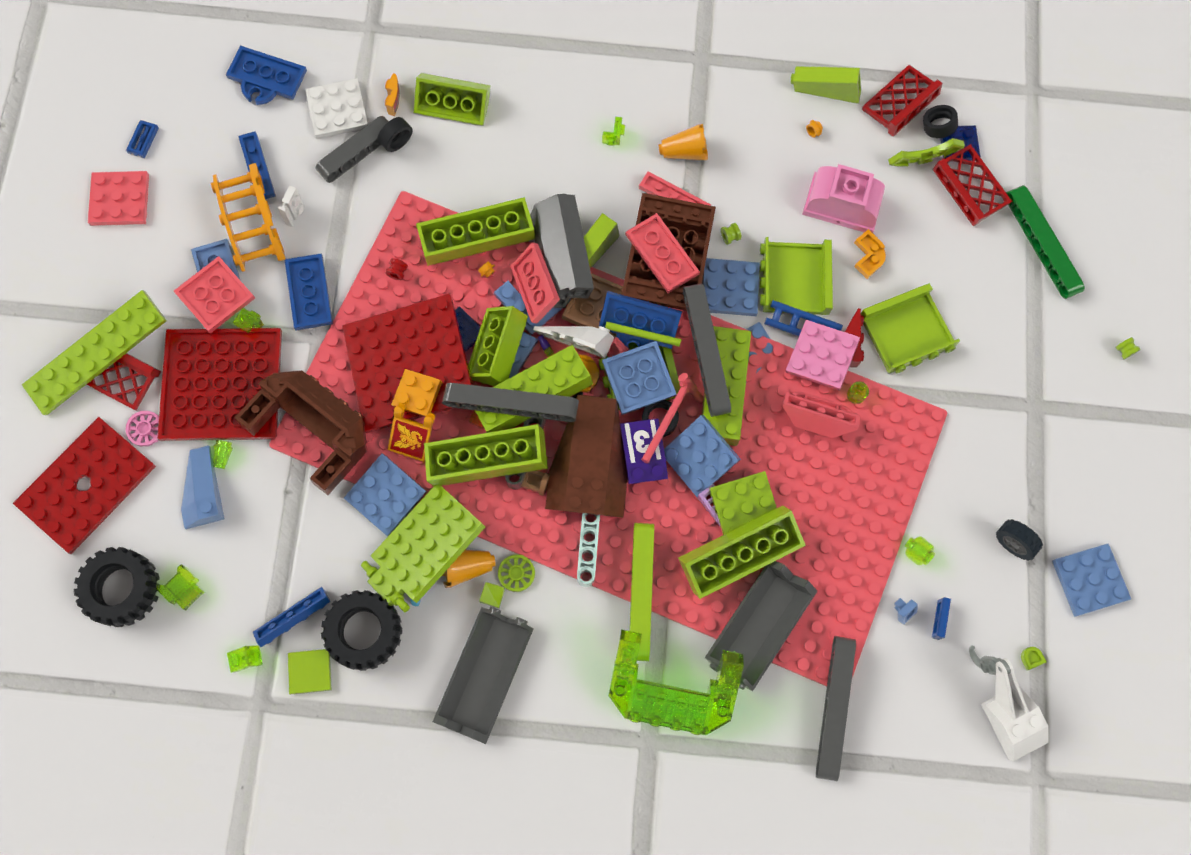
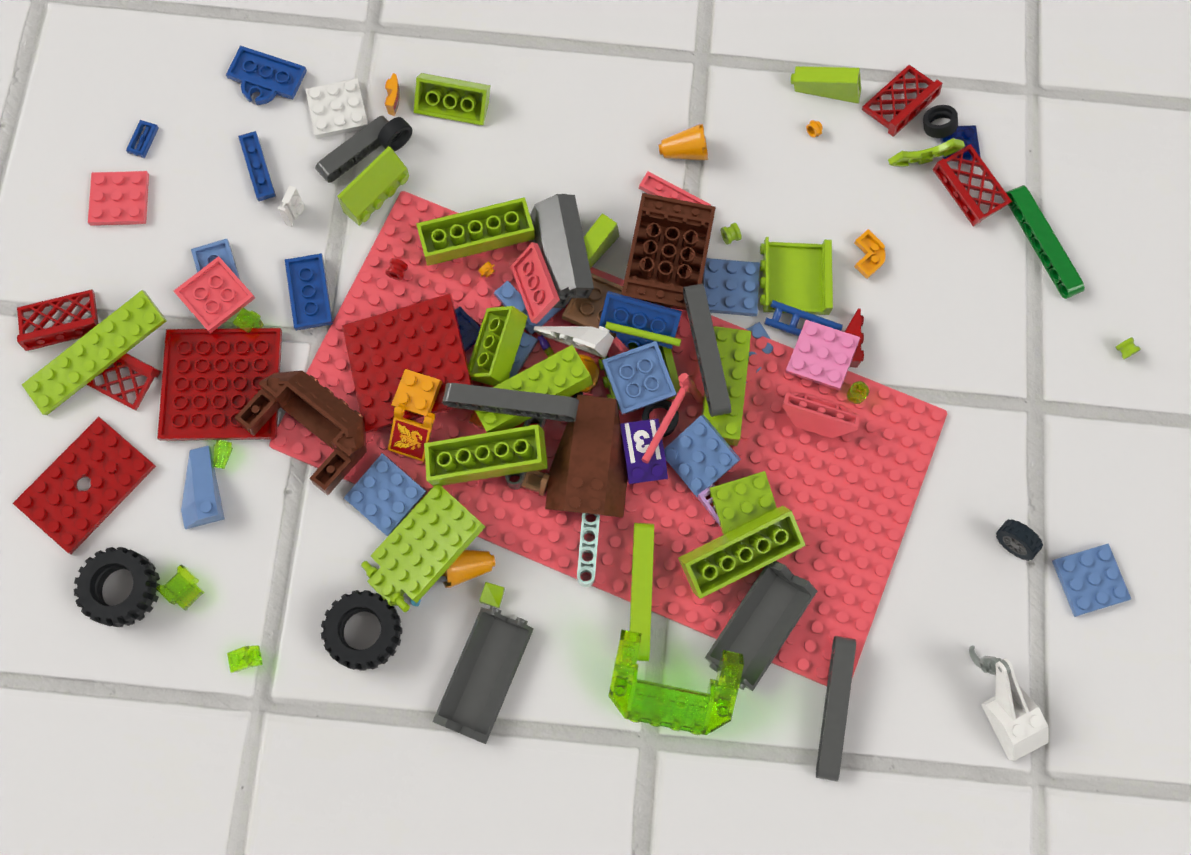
(58, 332): none -> red fence
(143, 428): bright pink wheel -> none
(262, 207): light orange fence -> none
(291, 617): blue plate -> none
(309, 671): lime tile -> none
(373, 186): none -> lime slope
(516, 573): lime wheel -> none
(613, 138): clear neon green bracket -> none
(662, 253): coral tile -> none
(845, 197): bright pink container -> none
(905, 611): medium blue tile -> none
(908, 329): lime panel -> none
(919, 550): clear neon green head -> none
(941, 618): blue tile -> none
(1032, 658): lime tile -> none

